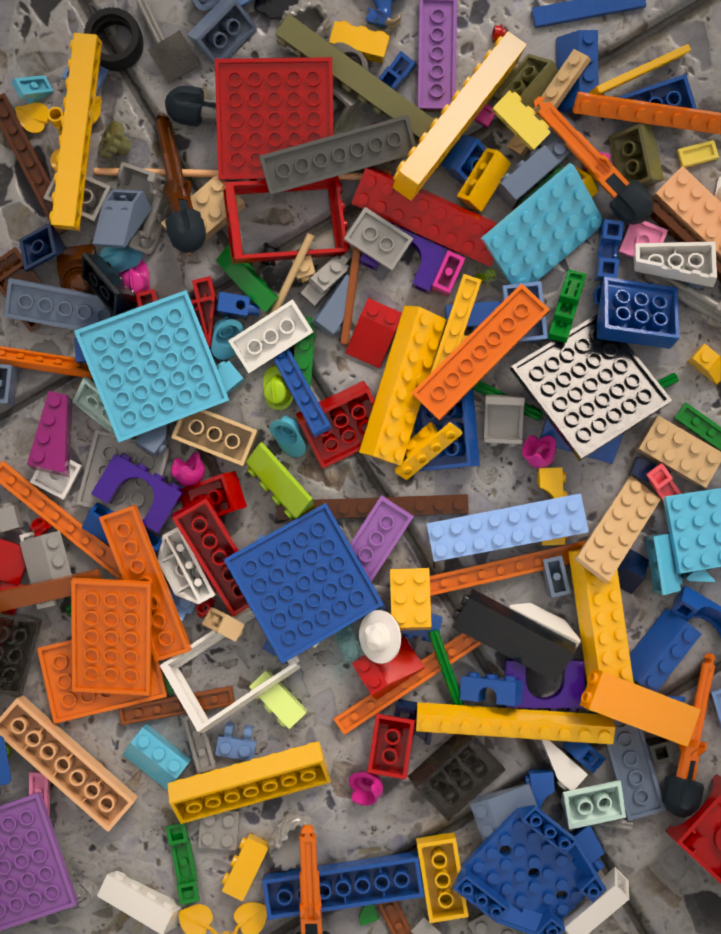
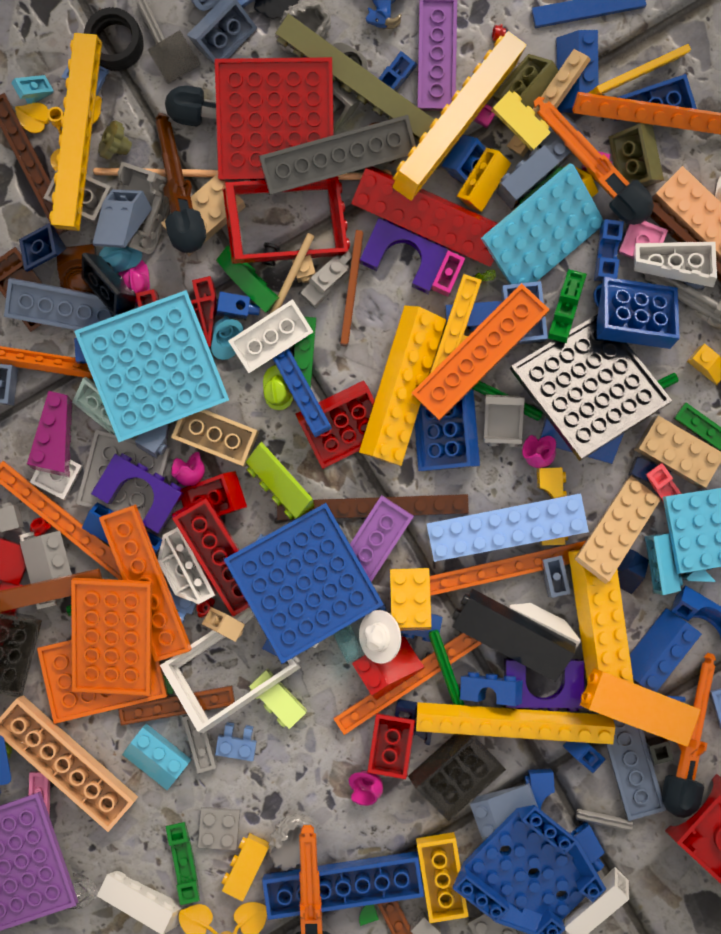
(230, 376): medium azure slope -> none
(248, 782): yellow brick -> none
(288, 436): medium azure piece -> none
(332, 311): sand blue slope -> none
(369, 43): yellow brick -> none
(373, 333): red slope -> none
(378, 239): light grey plate -> none
(425, 447): yellow bracket -> none
(564, 768): white slope -> none
(593, 804): light aqua slope -> none
(697, 154): light yellow tile -> none

